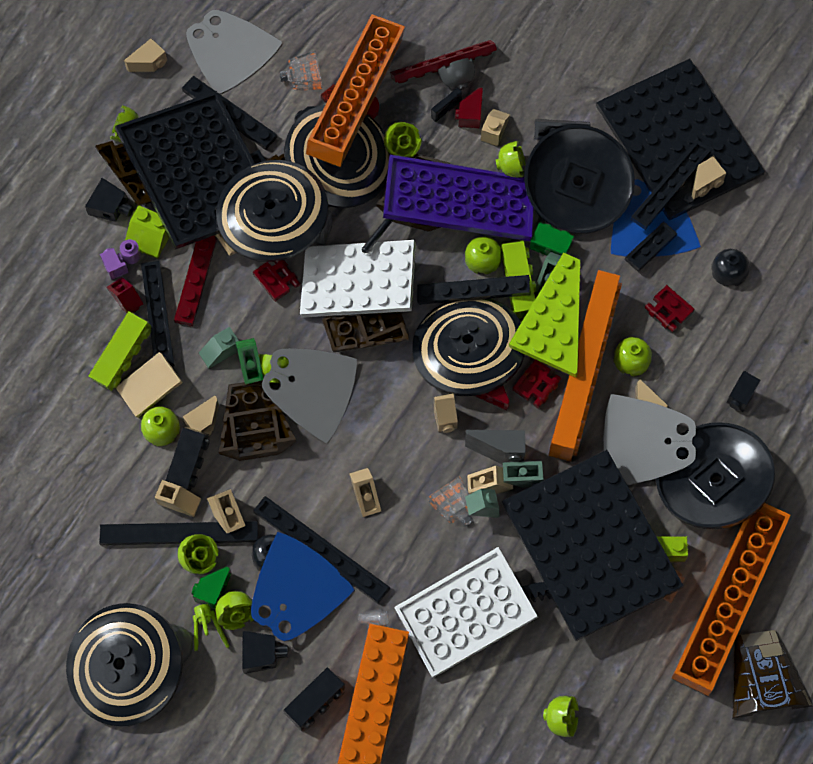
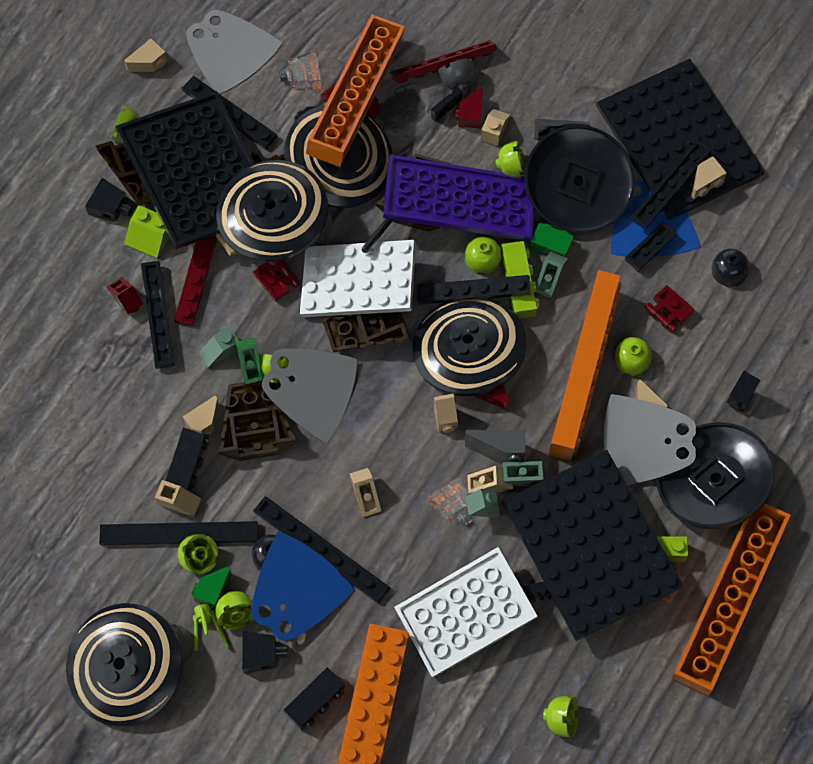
(113, 263): medium lavender brick -> none
(120, 351): lime brick -> none
(130, 251): medium lavender brick -> none
(149, 384): tan tile -> none
(160, 426): lime cylinder -> none
(226, 511): tan slope -> none
(376, 617): clear cone -> none
(402, 139): lime cylinder -> none
(532, 379): dark red plate -> none
(552, 322): lime wing -> none
(764, 676): wedge -> none

